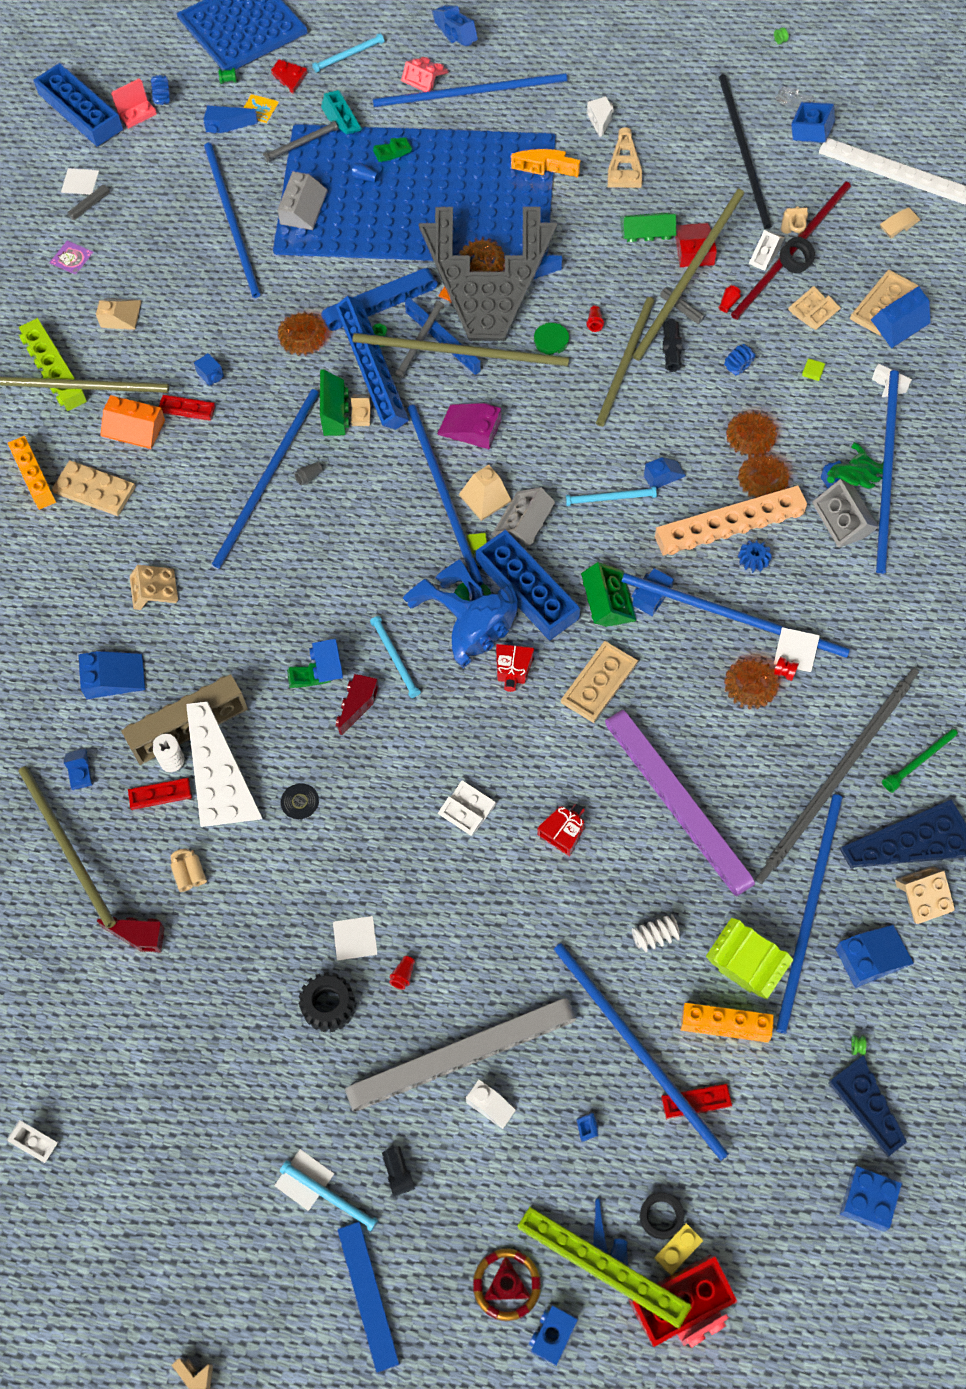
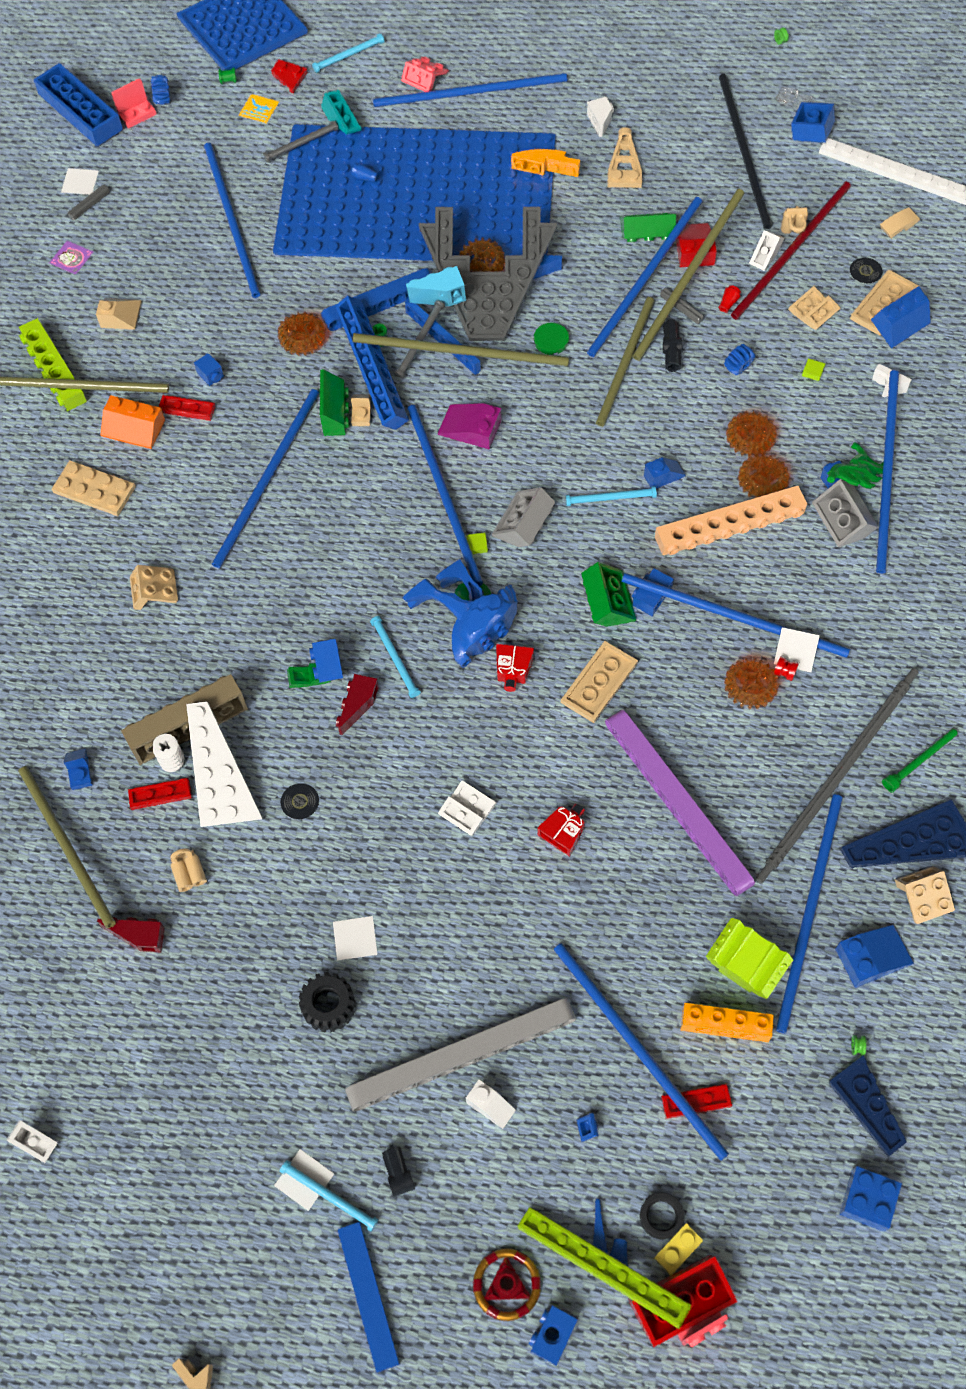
(31, 472): light orange brick -> none
(110, 673): blue slope -> none
(225, 119): blue slope -> none
(301, 201): light grey slope -> none
(307, 473): dark grey cone -> none
(395, 149): green slope -> none
(402, 973): red cone -> none
(442, 286): none -> medium azure slope
(455, 25): blue brick -> none
(485, 493): tan slope -> none
(535, 590): blue brick -> none
(595, 321): red cone -> none
(620, 311): none -> blue piece
(656, 933): white piece -> none
(754, 556): blue gear -> none
(804, 246): black tyre -> none
(866, 270): none -> black sticker

